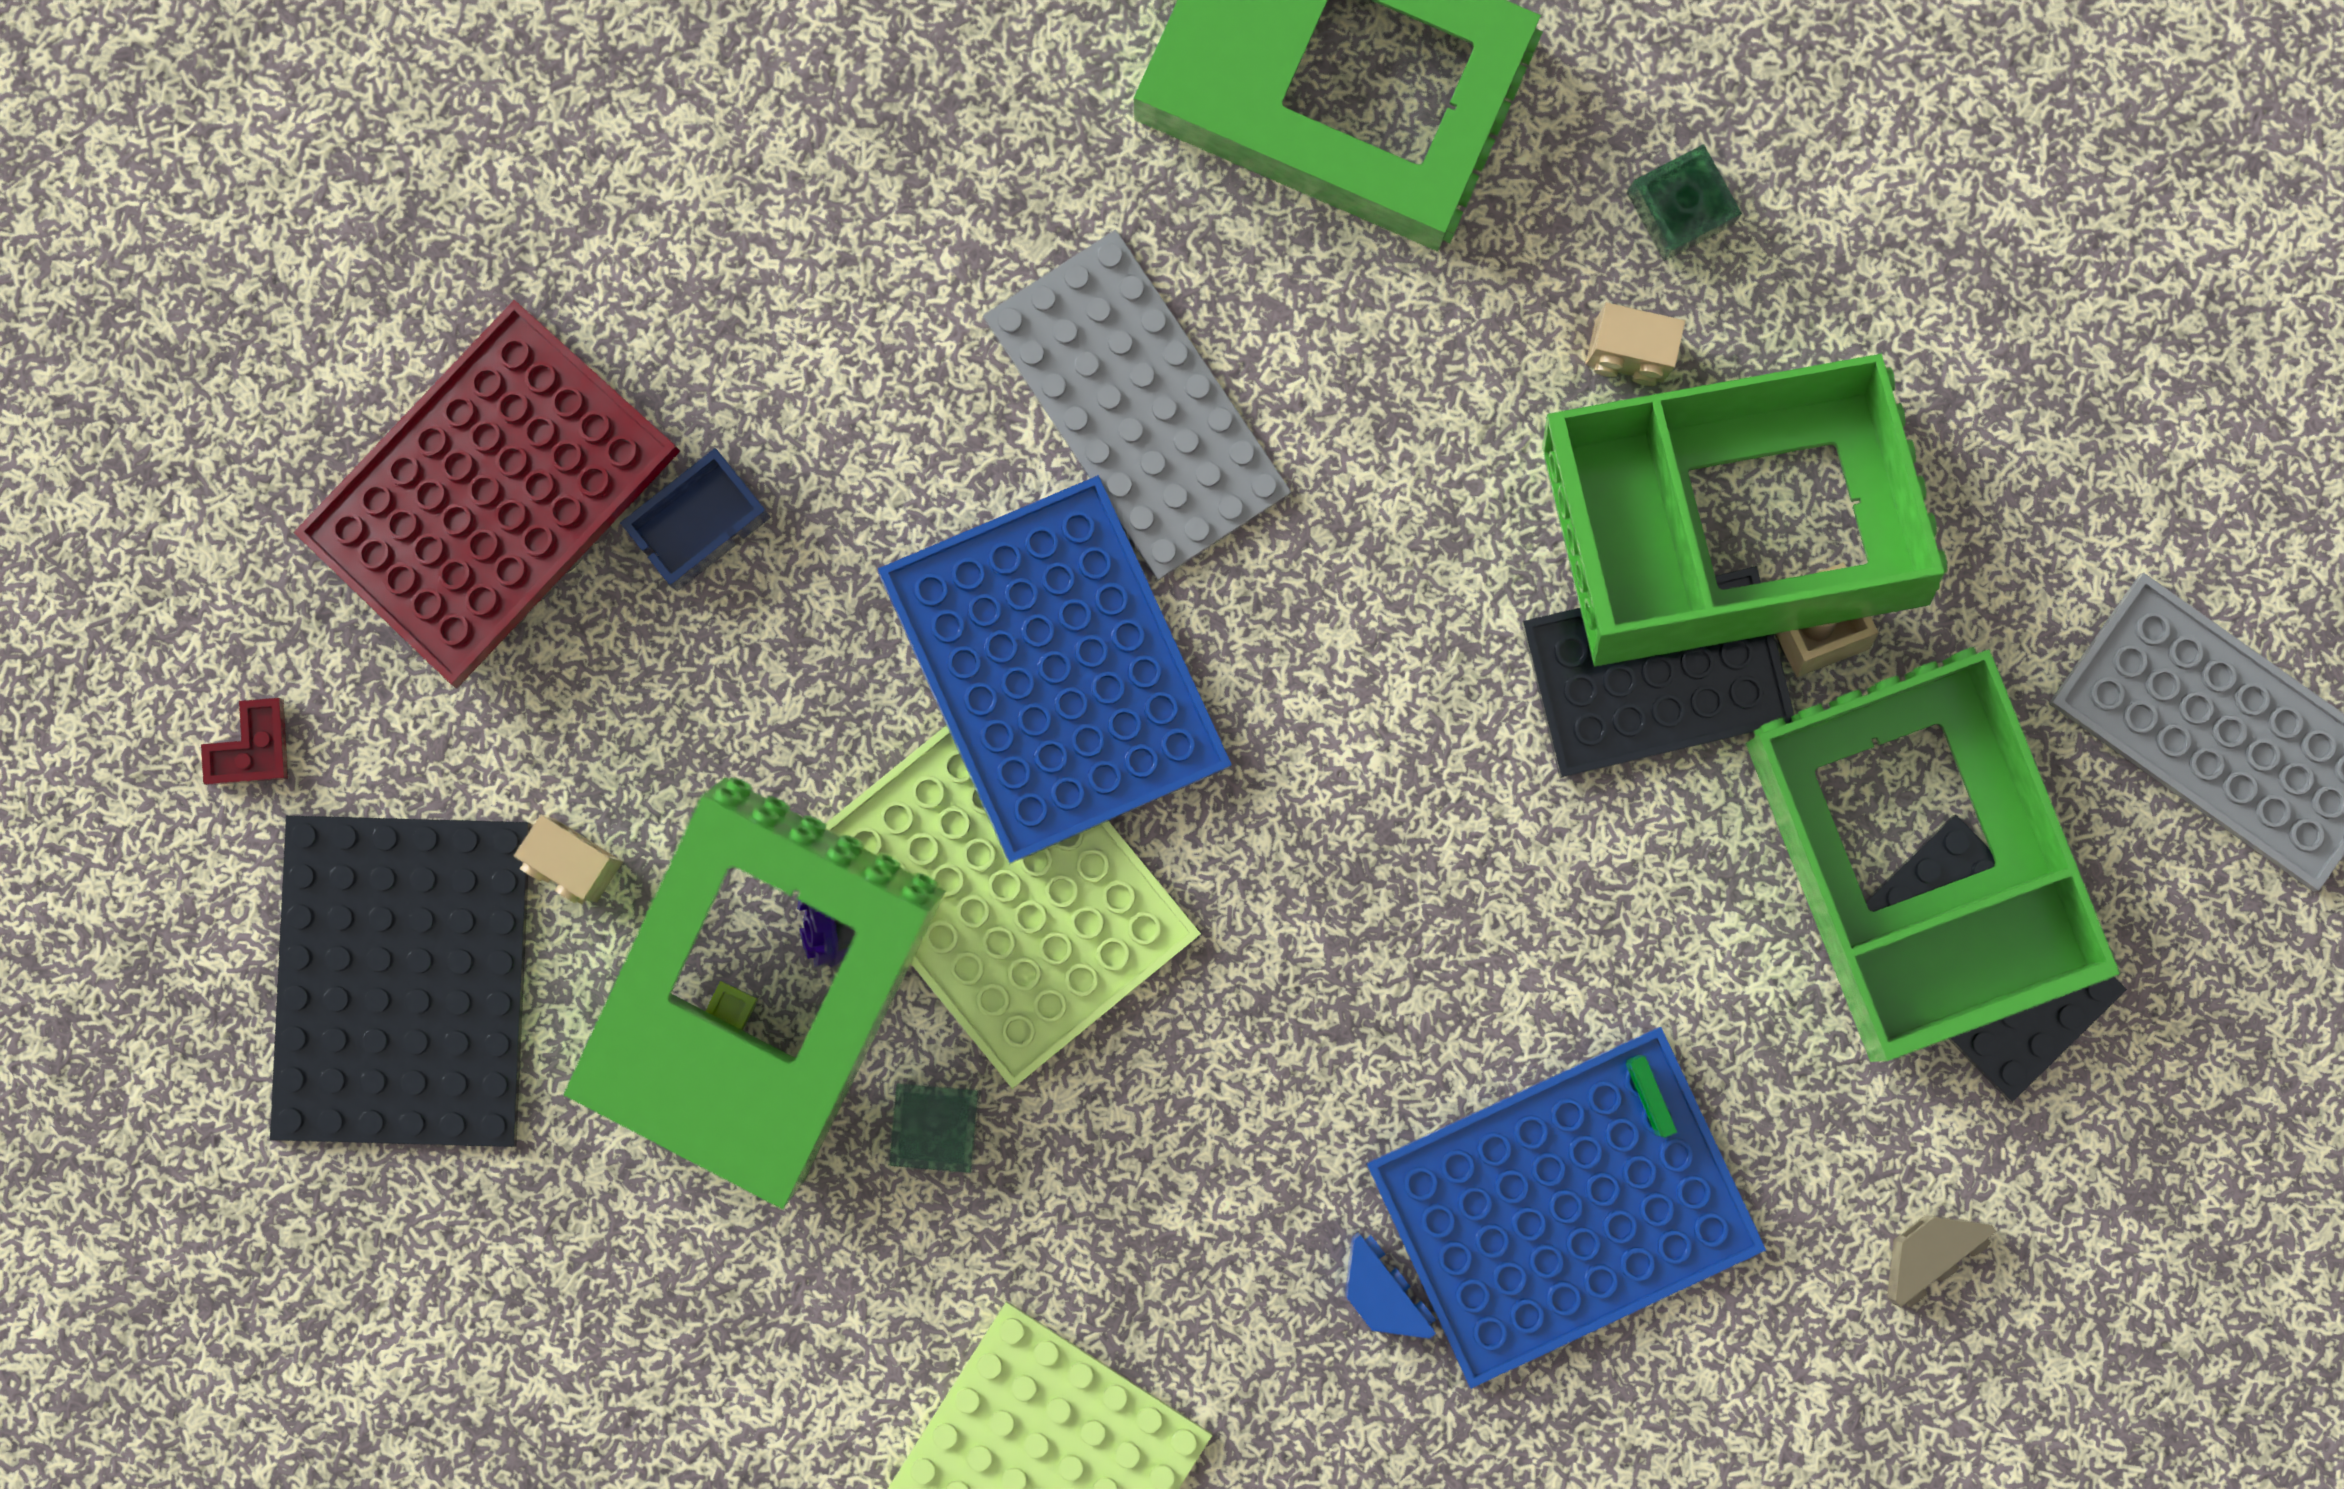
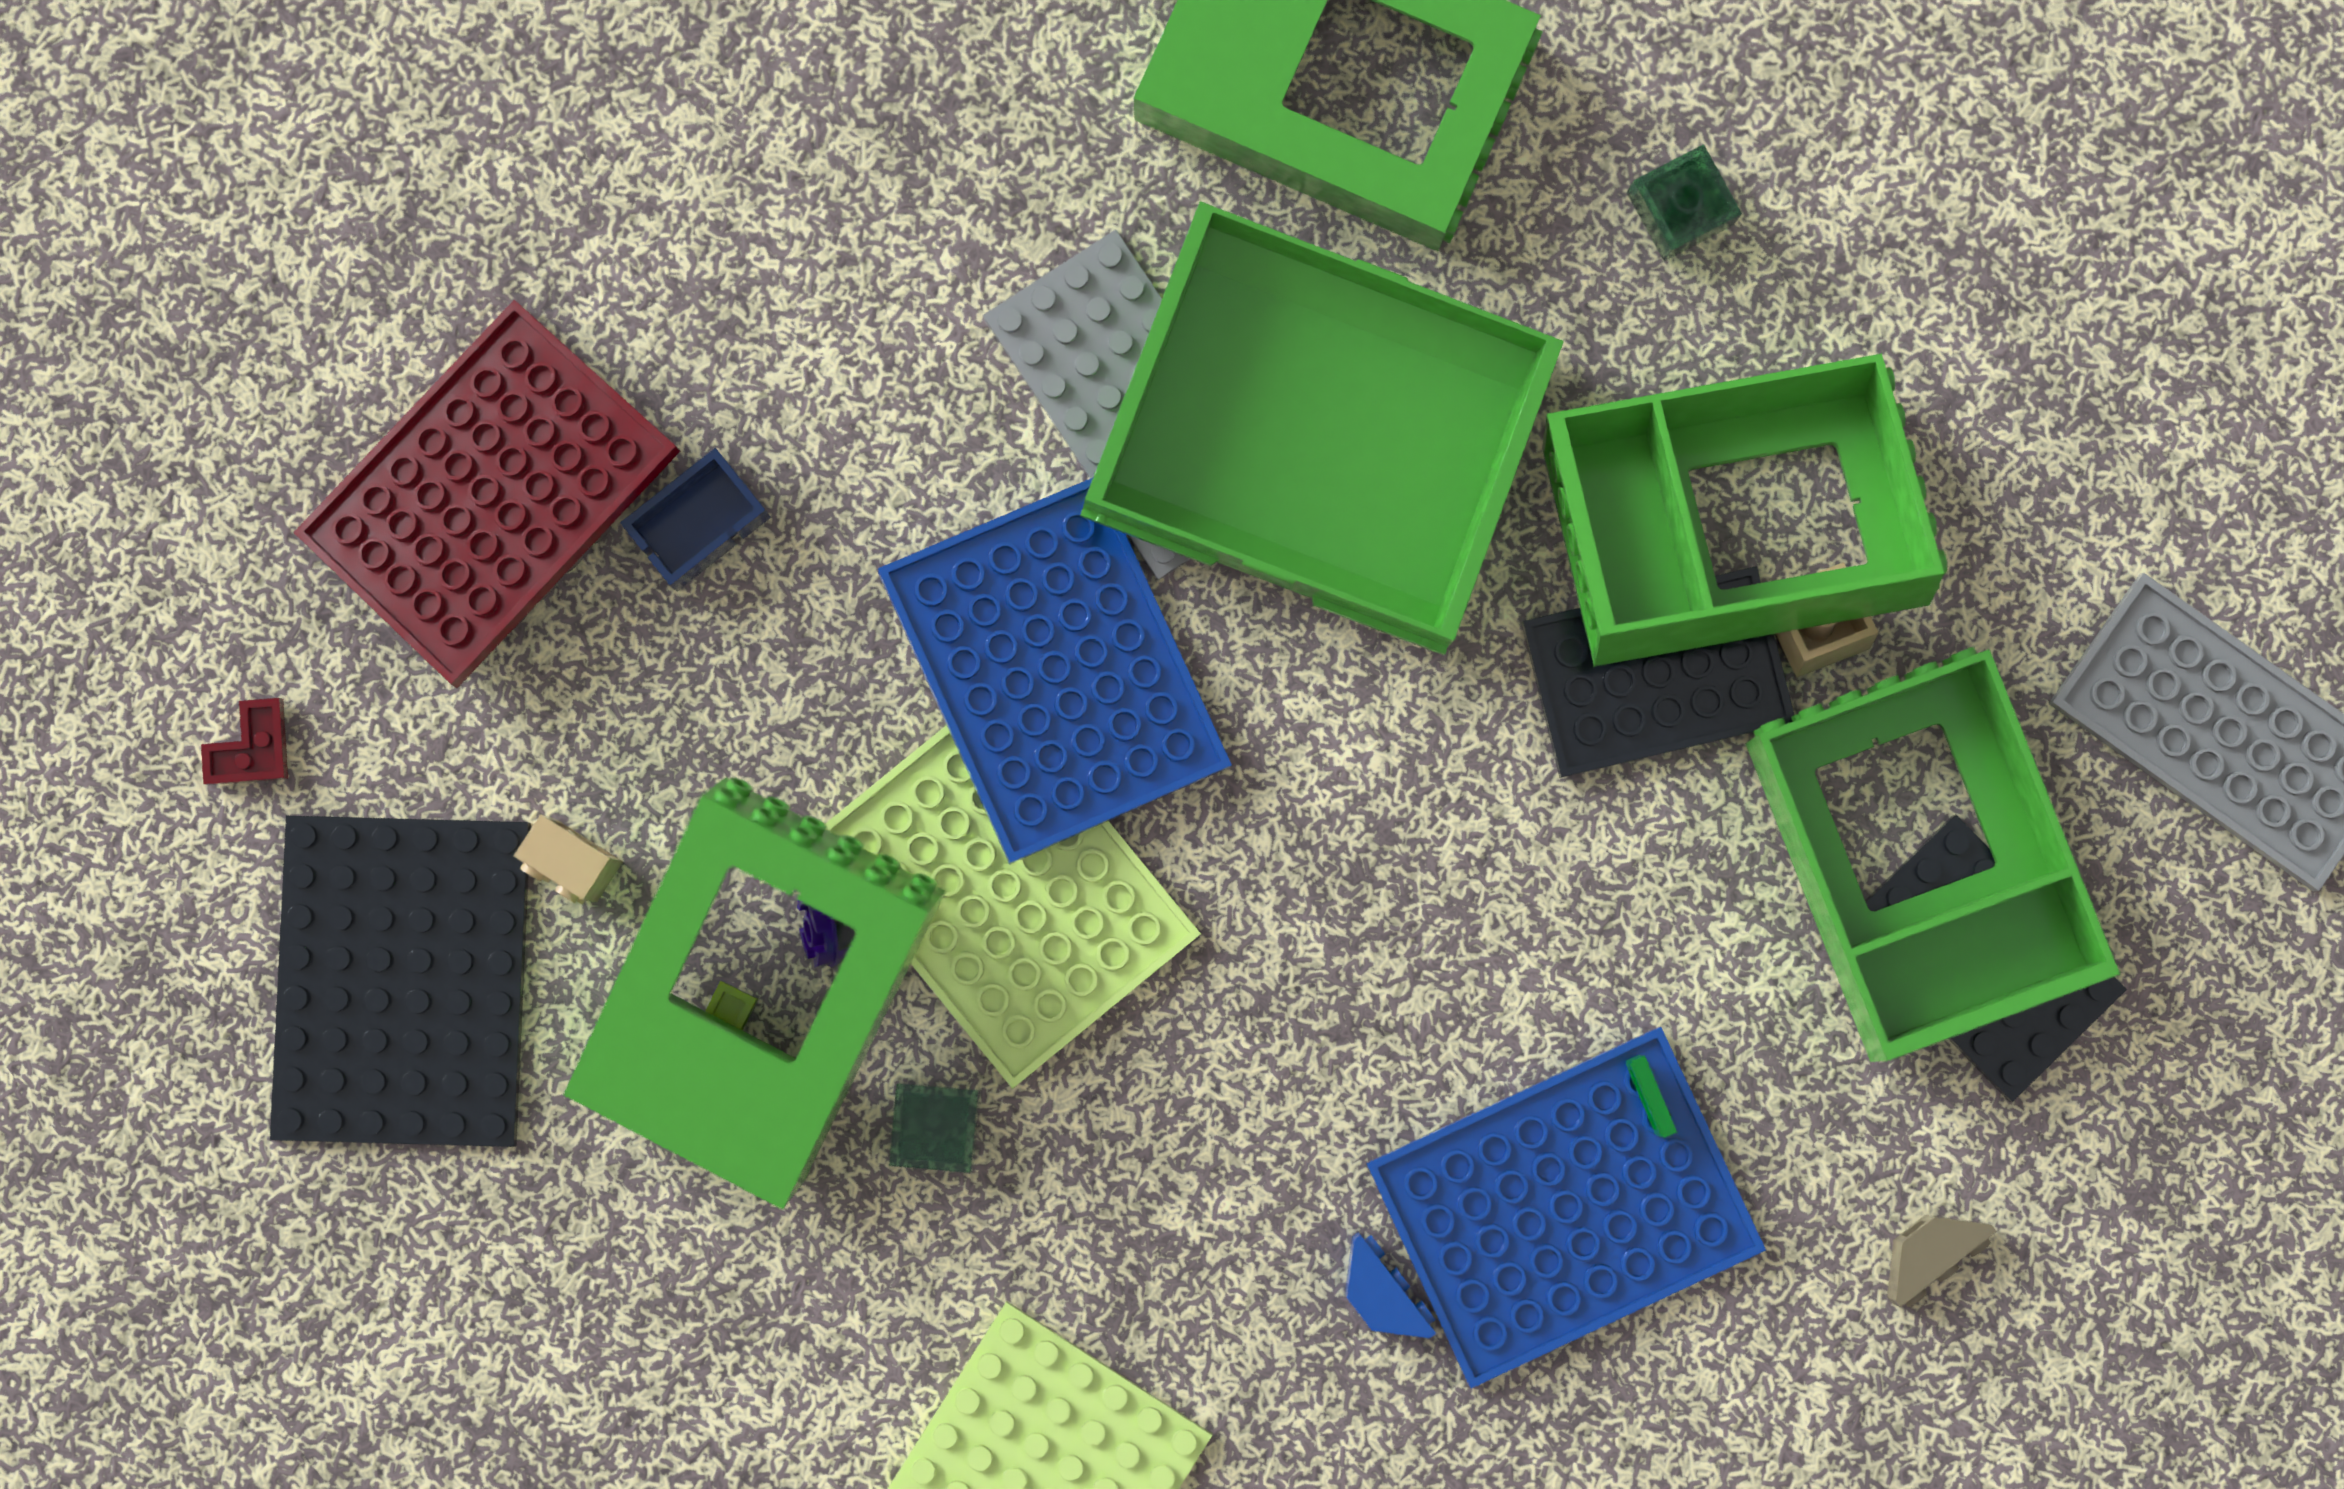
(1322, 428): none -> bright green panel
(1634, 344): tan brick -> none

